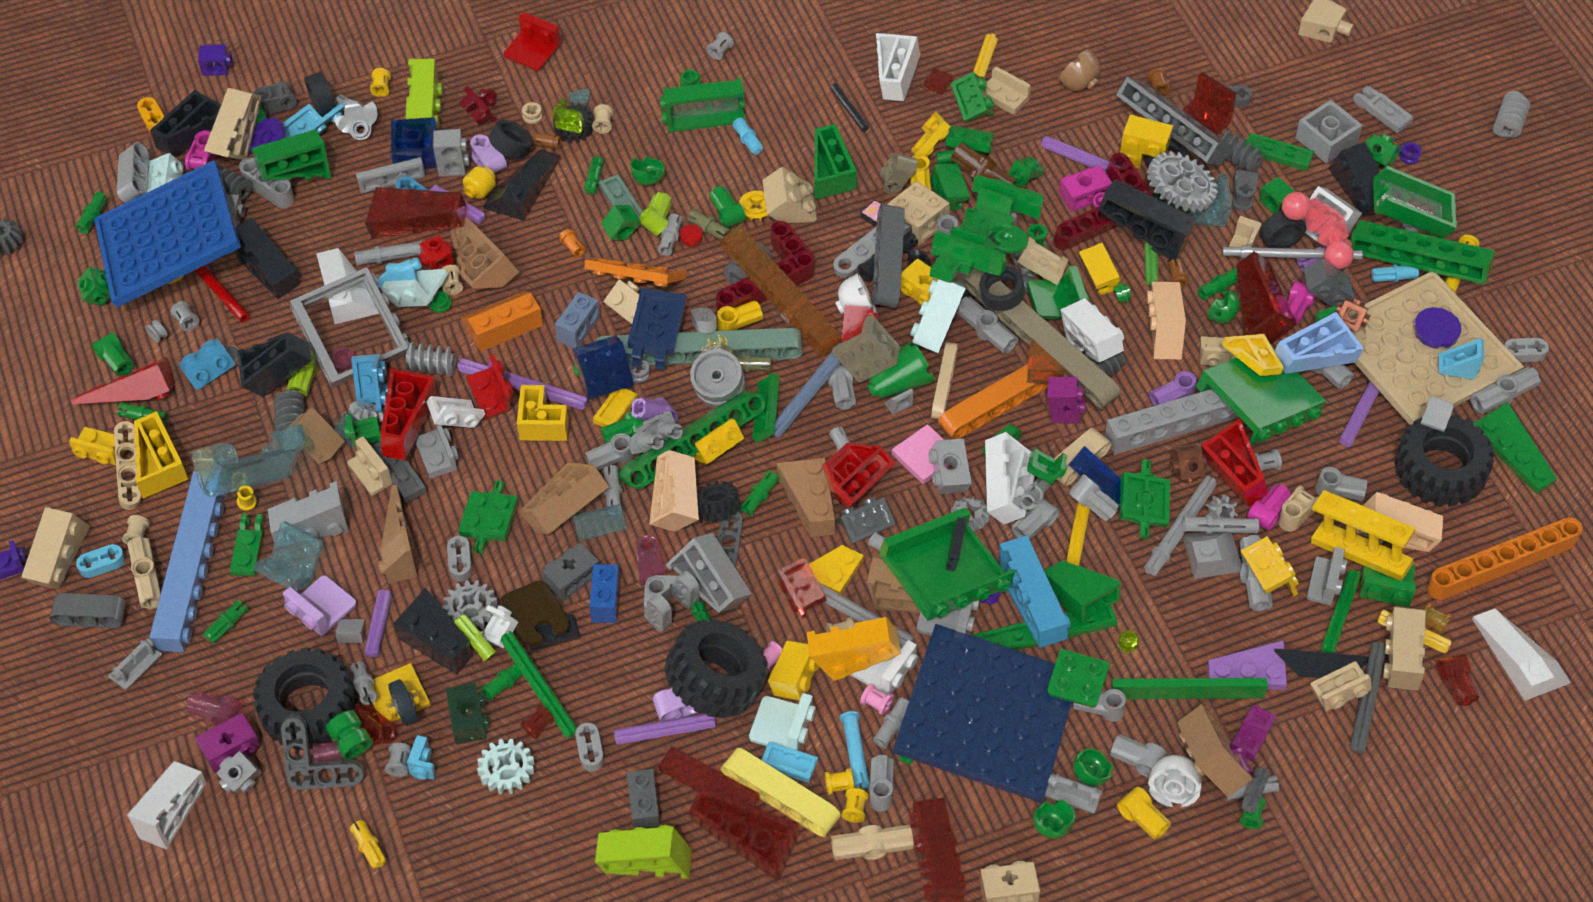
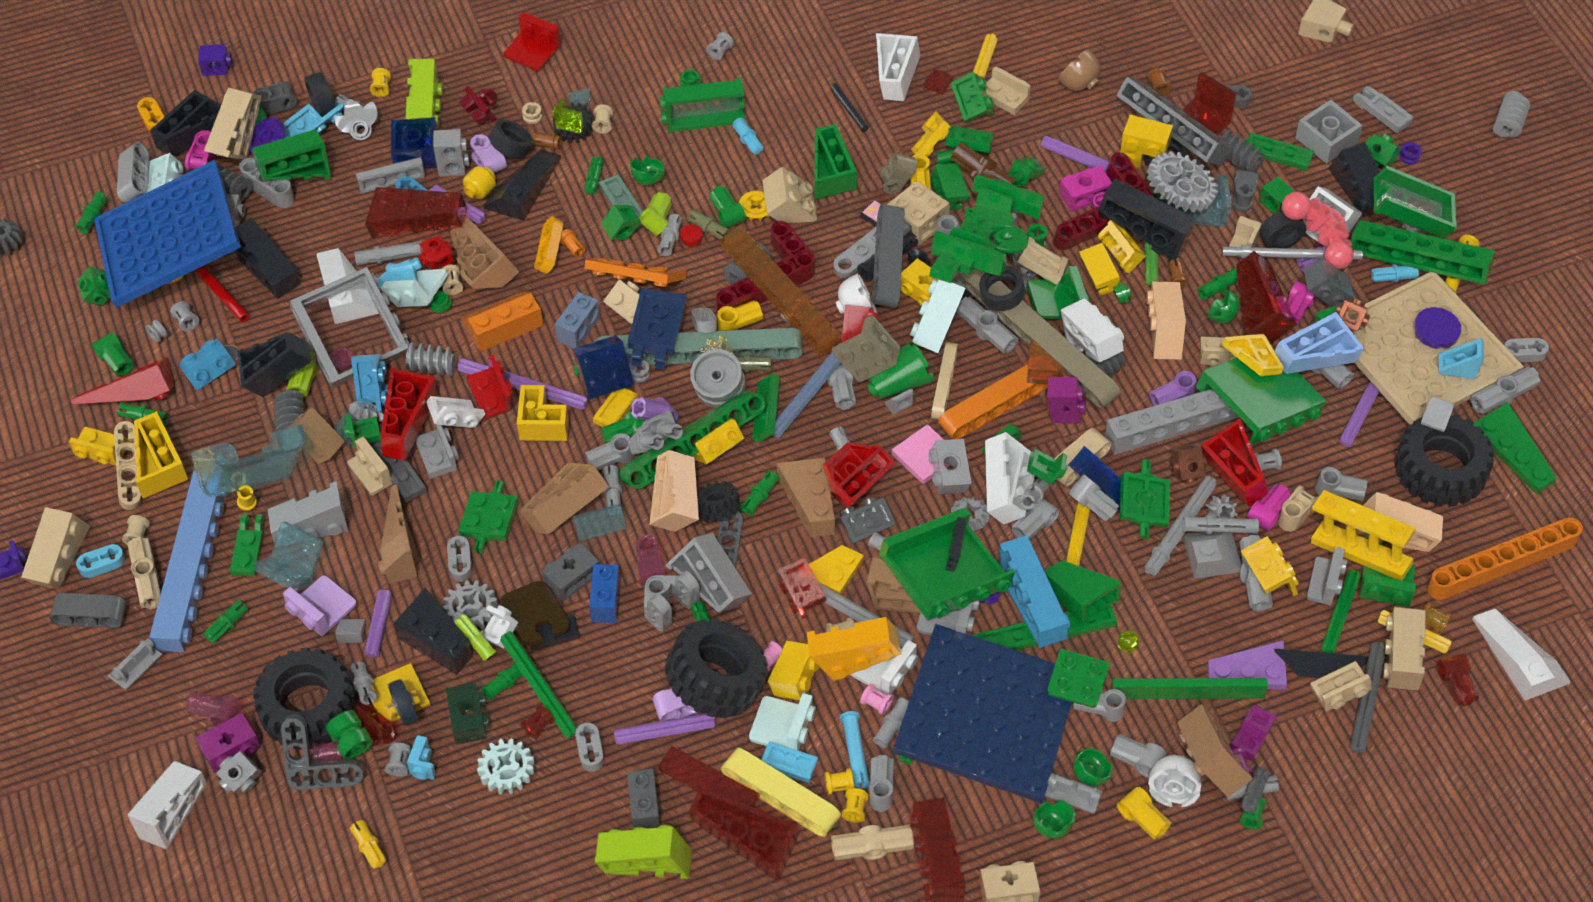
(548, 245): none -> light orange beam
(1121, 246): none -> yellow hinge

